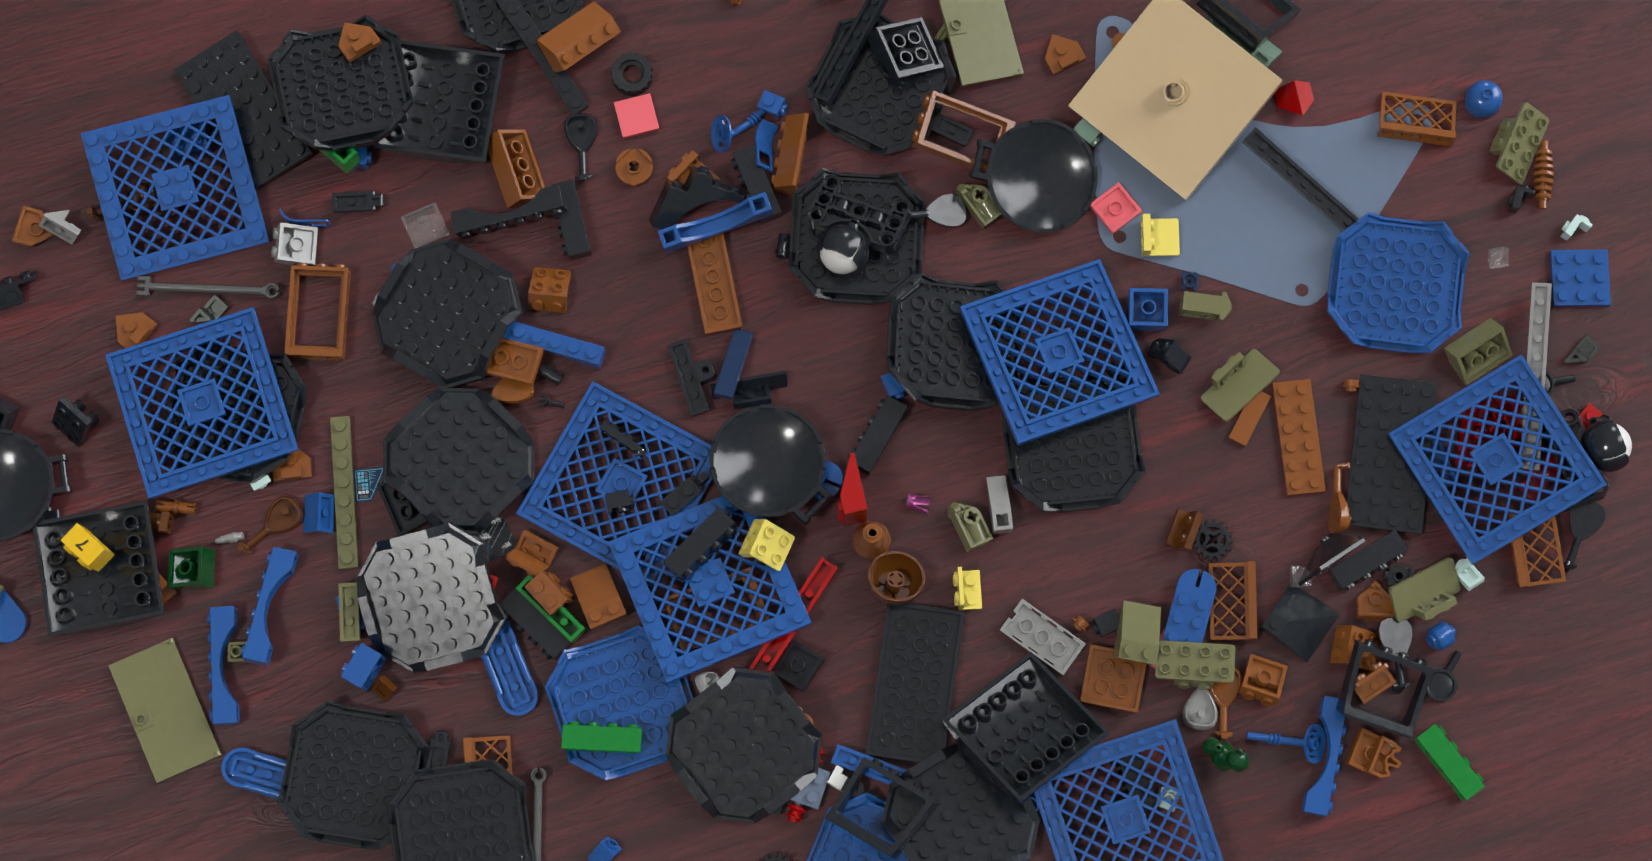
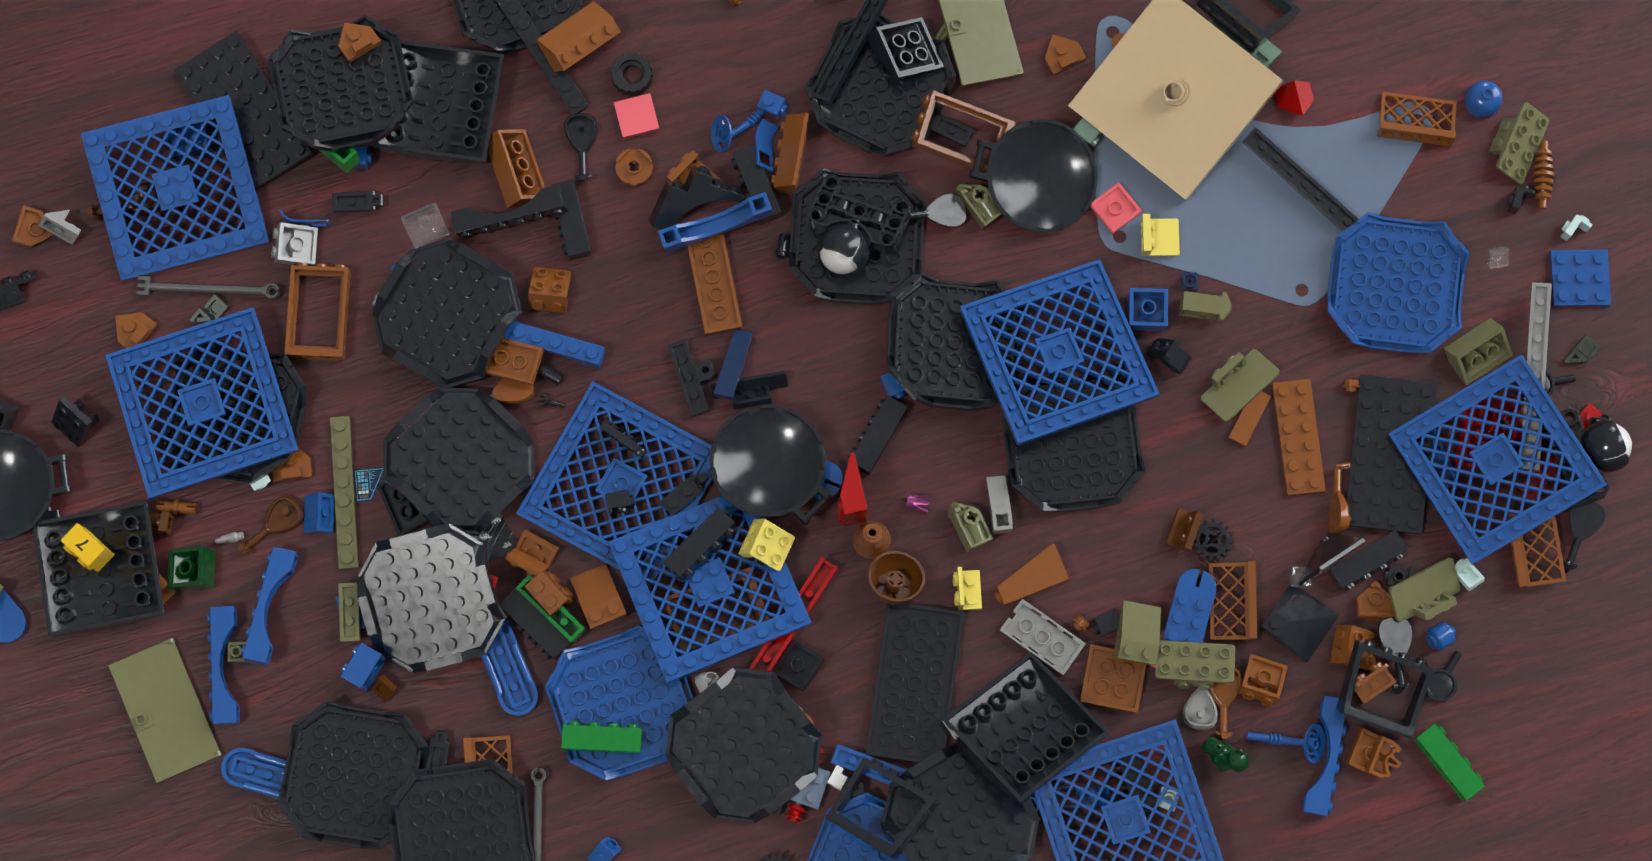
(1033, 578): none -> dark orange slope
(1088, 799): none -> blue piece

